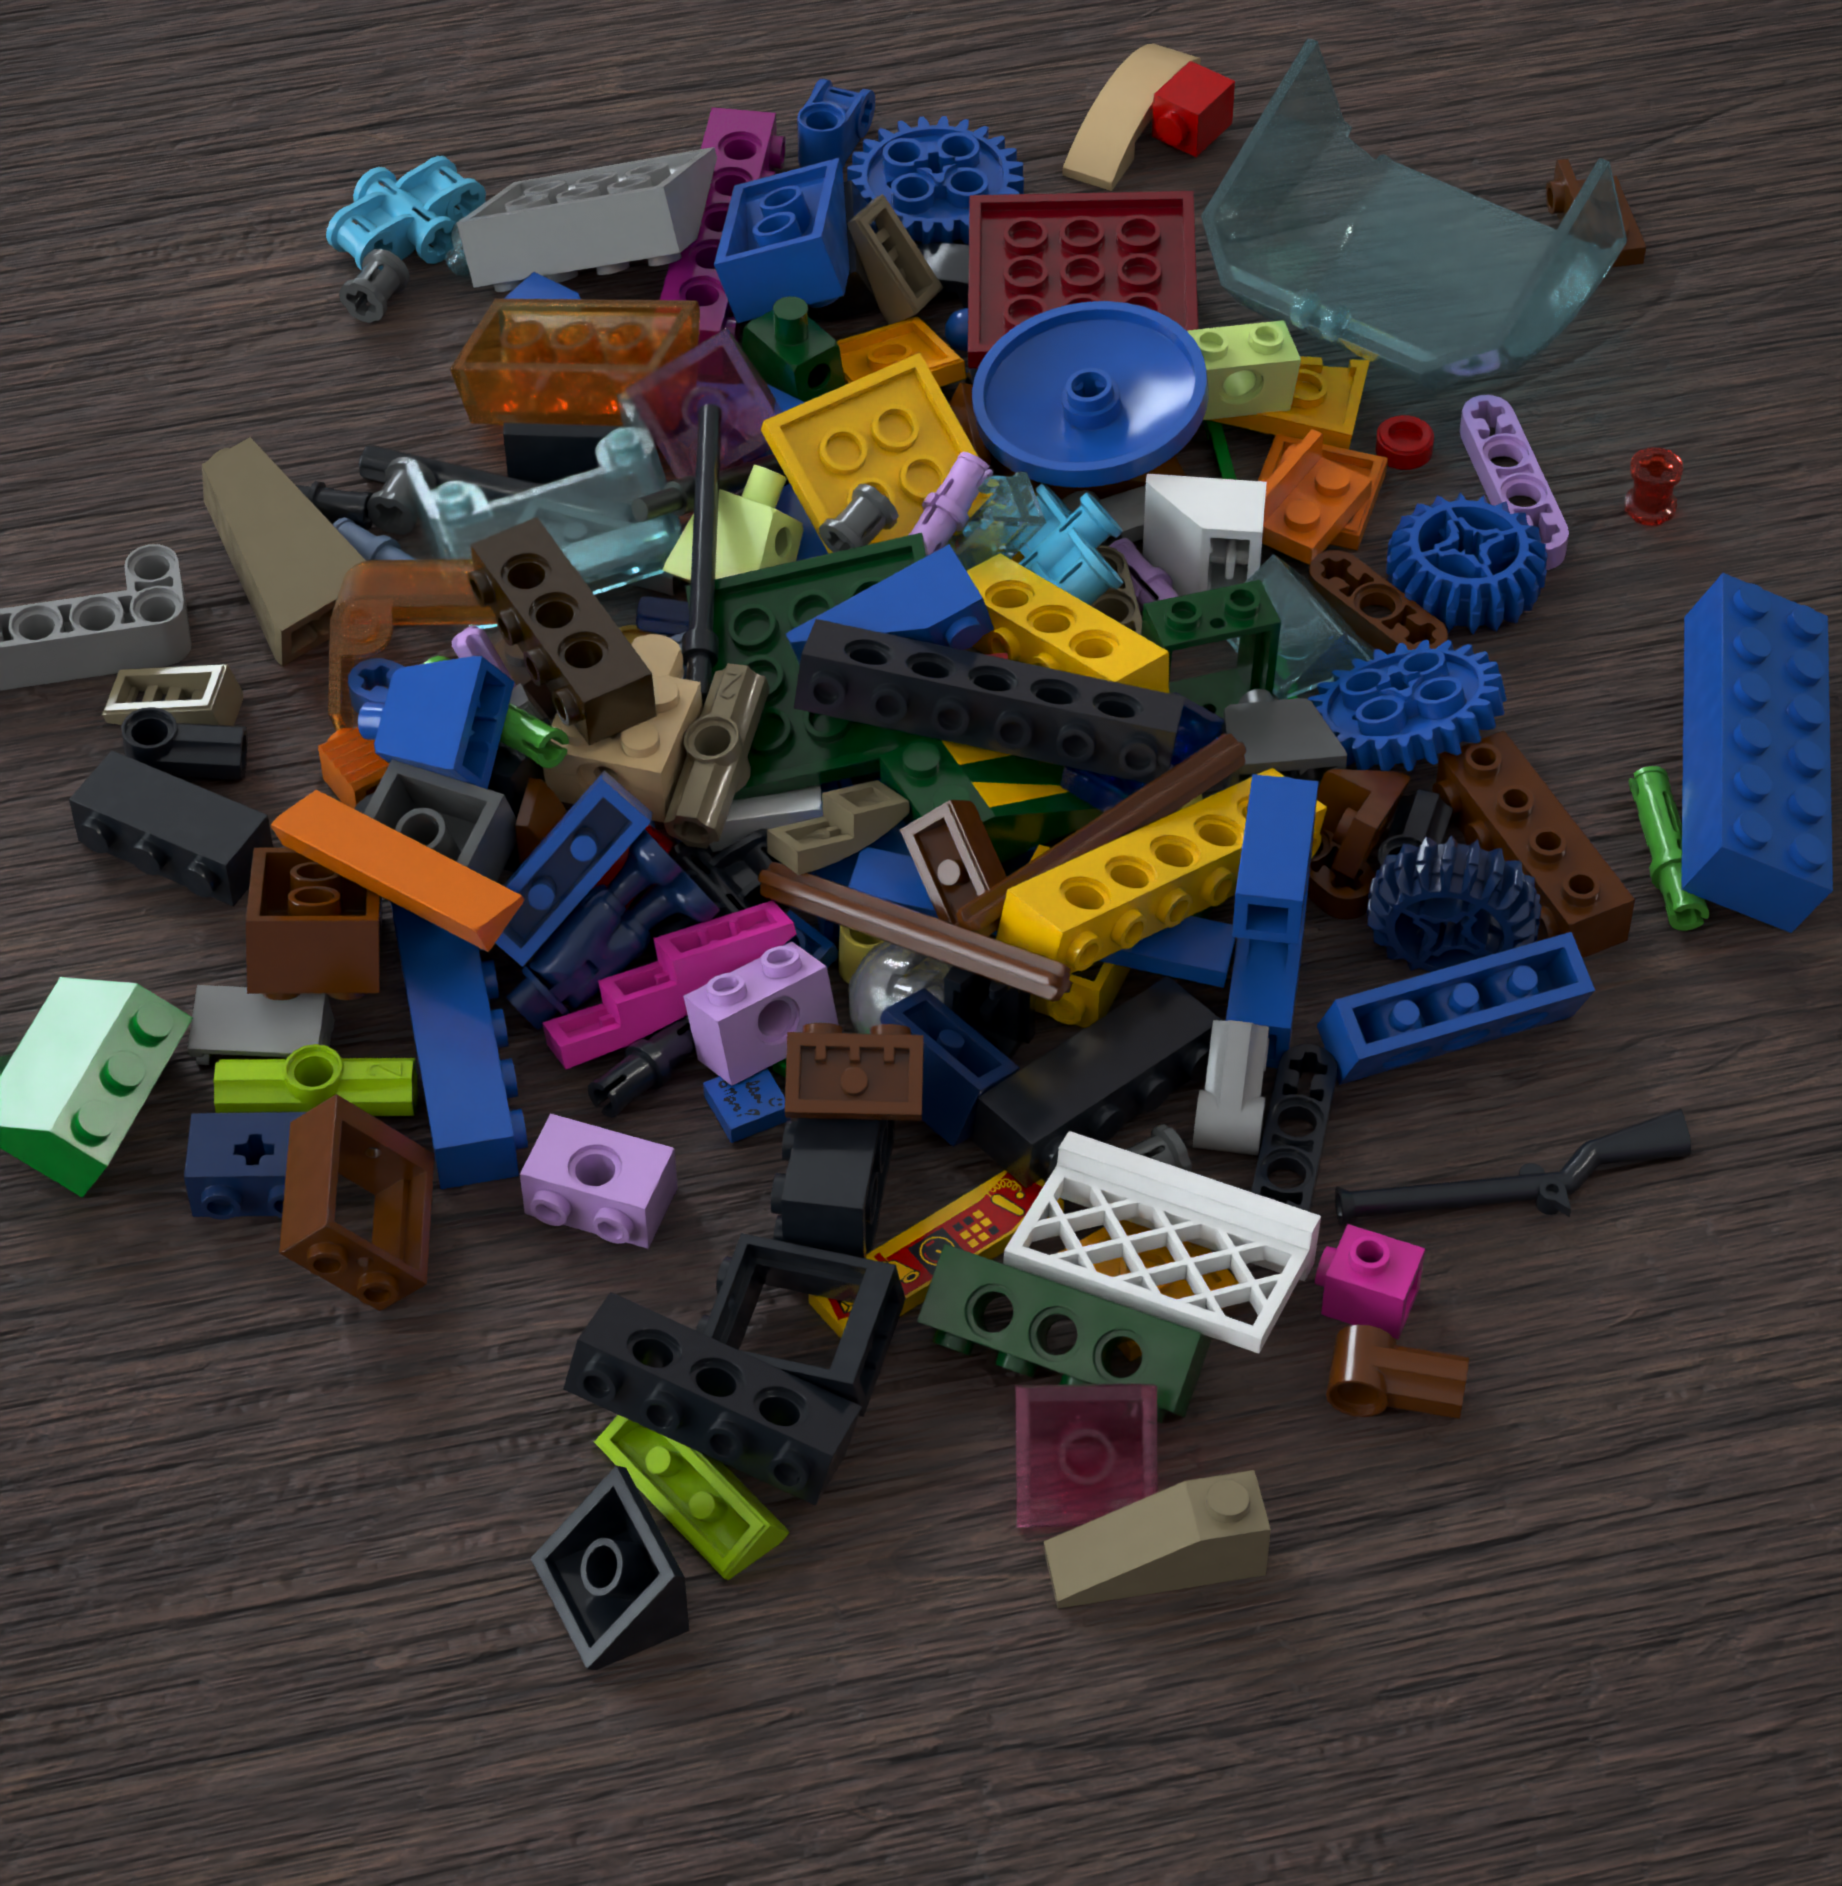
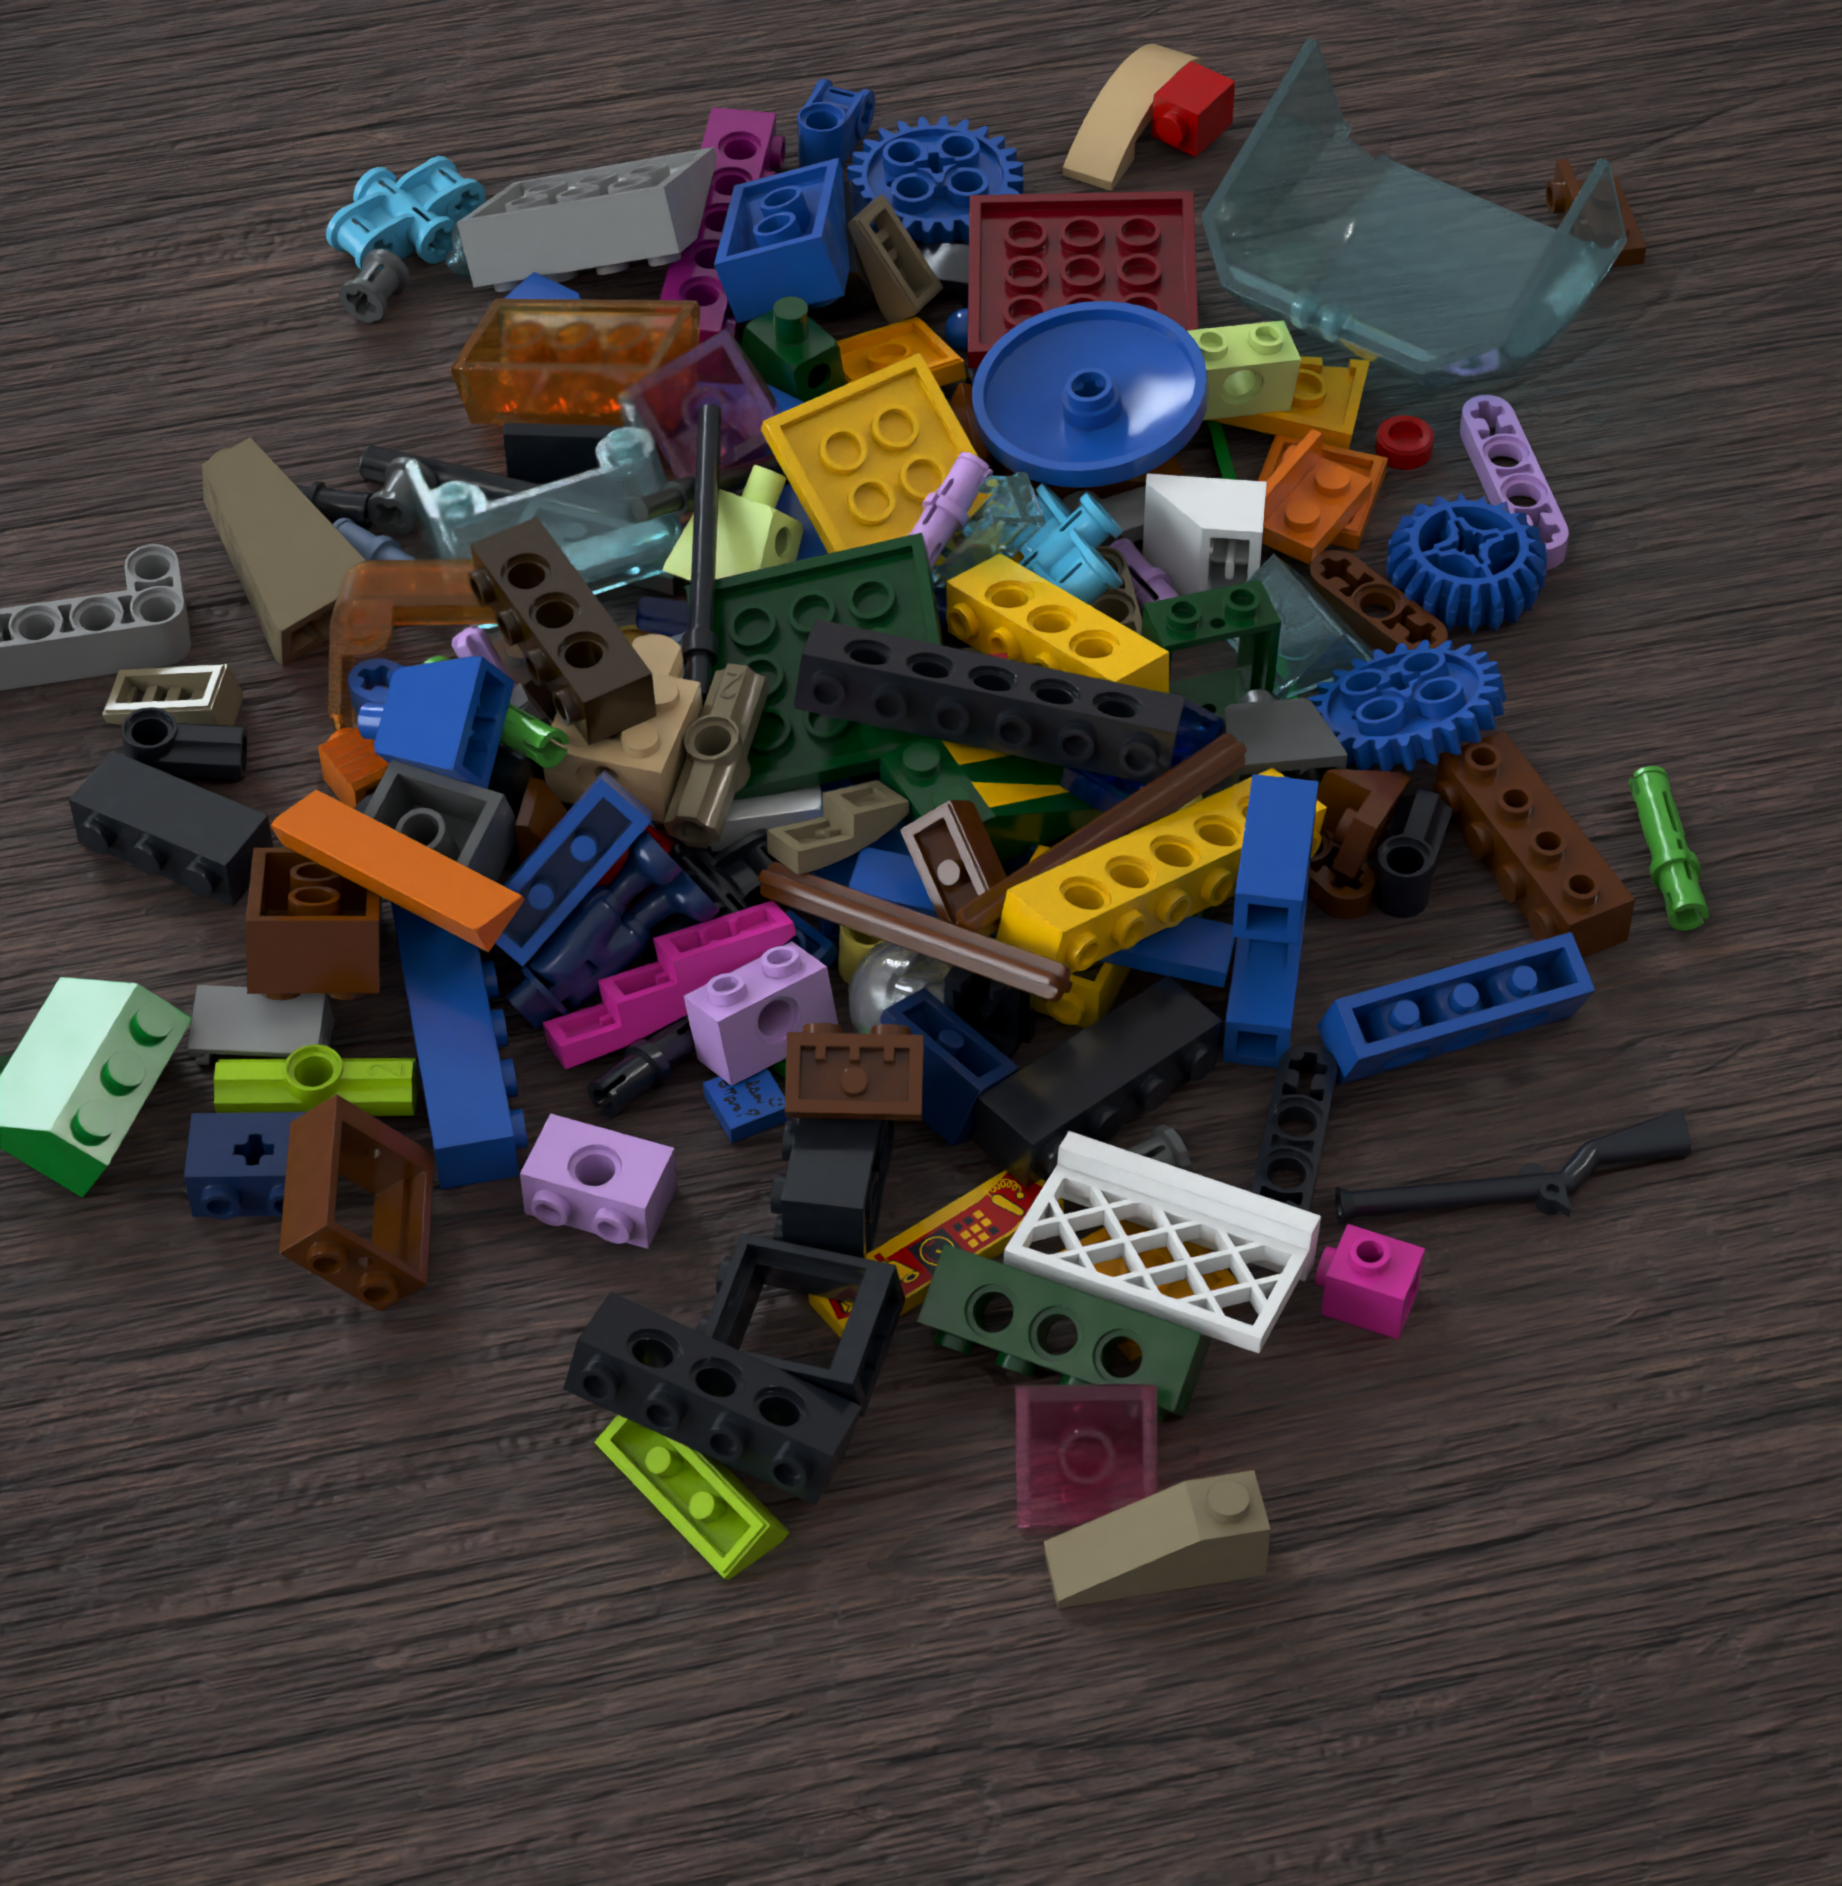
(613, 1575): black slope -> none
(860, 520): dark grey bush -> none
(922, 602): blue slope -> none
(1232, 1105): light grey piece -> none
(1376, 1374): reddish brown piece -> none
(1451, 904): dark blue gear -> none
(1654, 477): clear red bush -> none
(1756, 754): blue brick -> none

